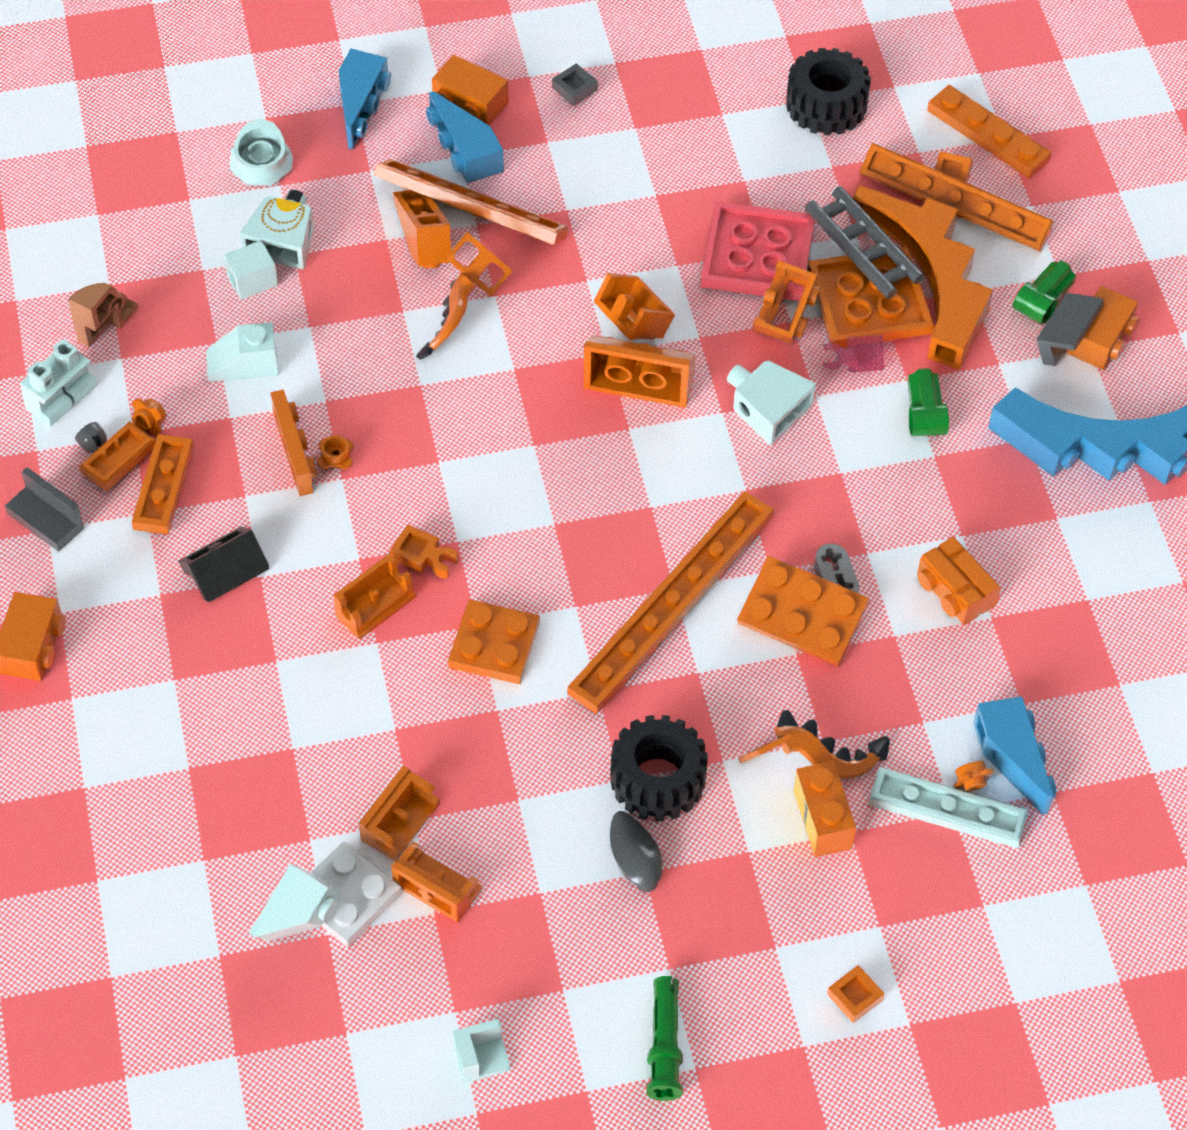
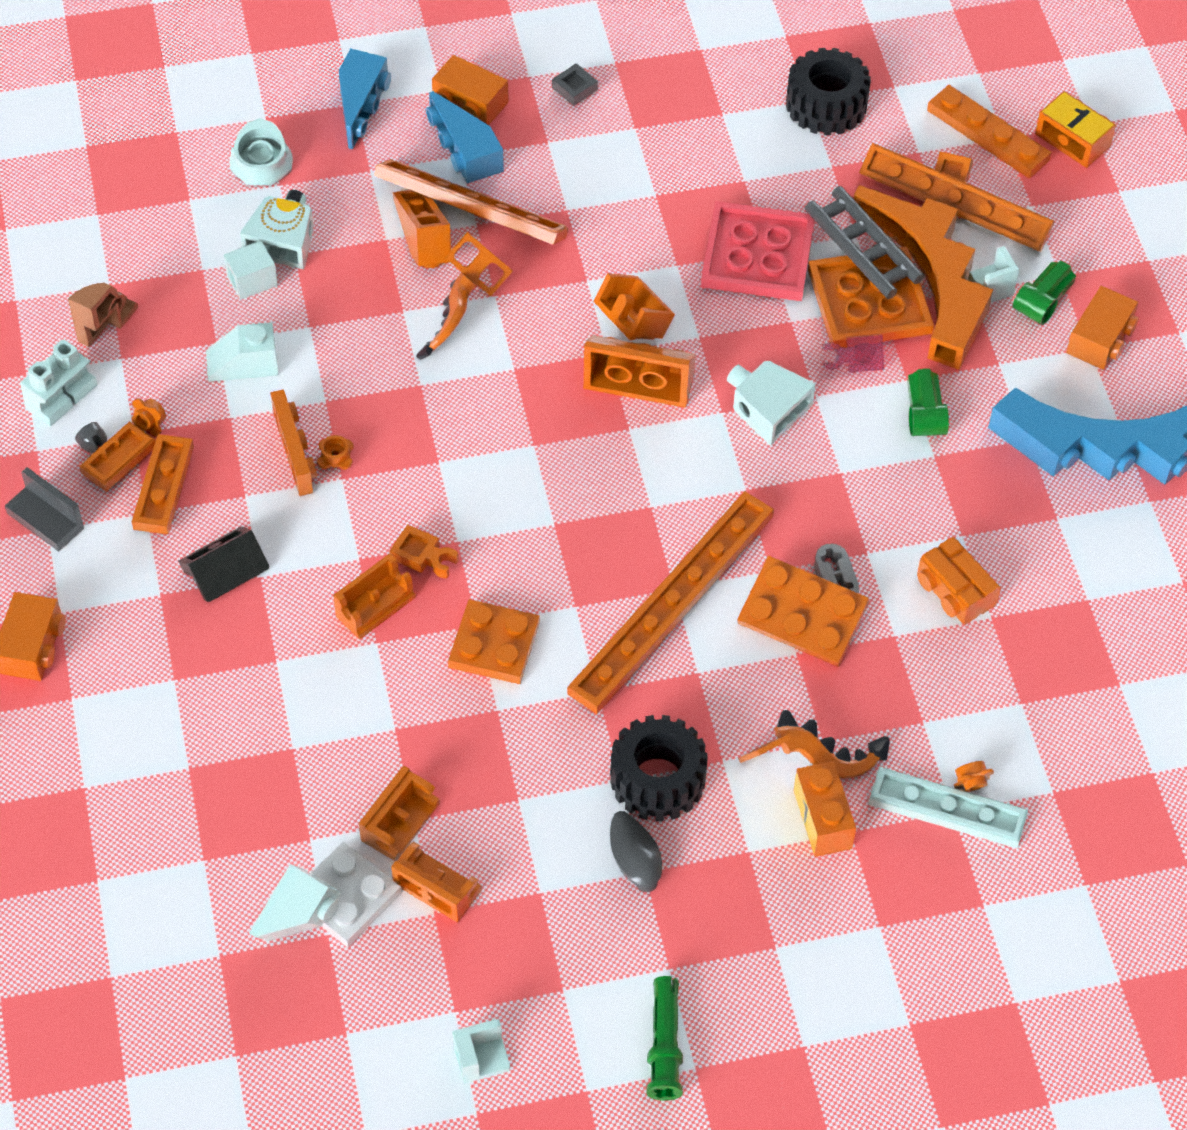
(773, 298): orange window -> none
(855, 994): orange plate -> none
(998, 276): none -> light aqua panel
(1010, 745): dark azure slope -> none
(1067, 326): dark grey panel -> none
(1075, 129): none -> brick

